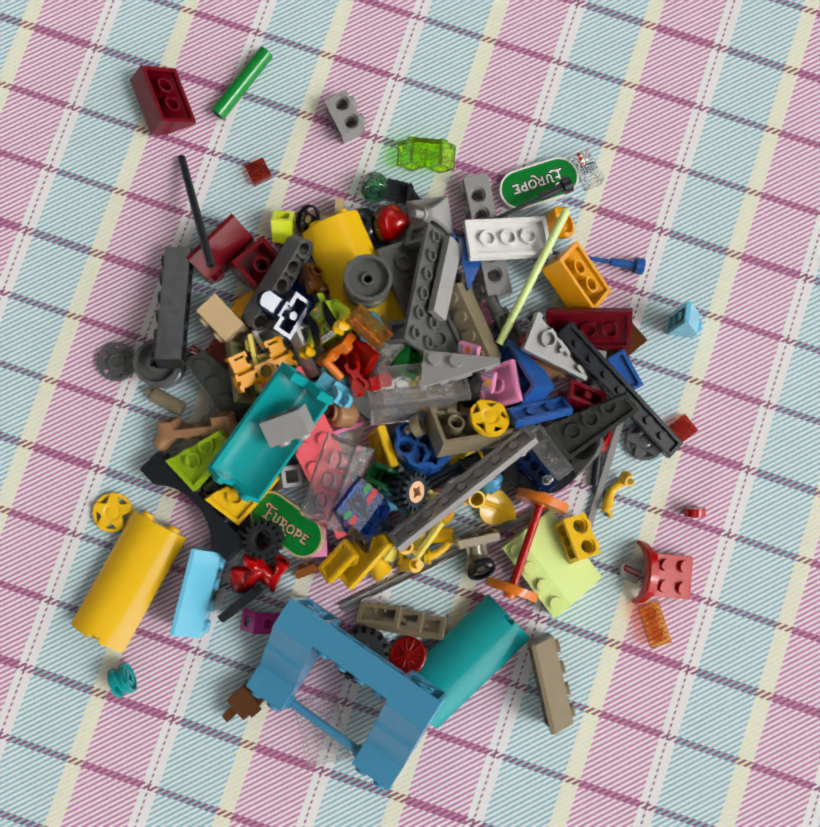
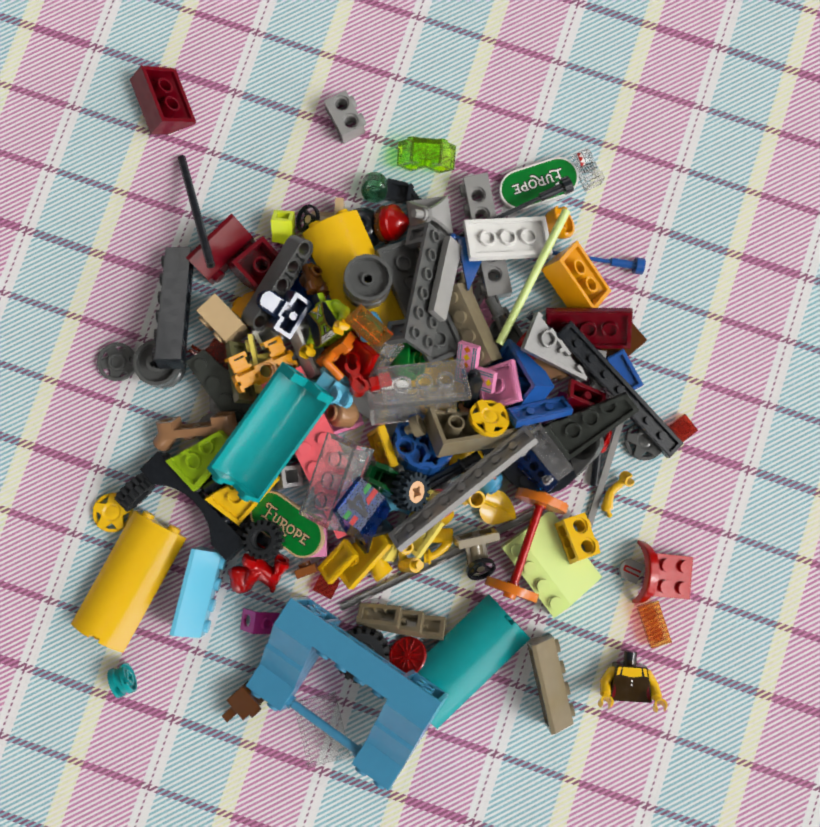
(134, 492): none -> black tyre
(166, 400): dark tan cylinder -> none
(240, 603): black tile -> none
(242, 83): green piece -> none
(258, 171): clear red plate -> none
(287, 426): light grey brick -> none
(326, 589): none -> clear red tile
(445, 366): light grey wing -> none
(630, 683): none -> torso
(684, 321): medium azure slope -> none
(694, 512): red tile -> none

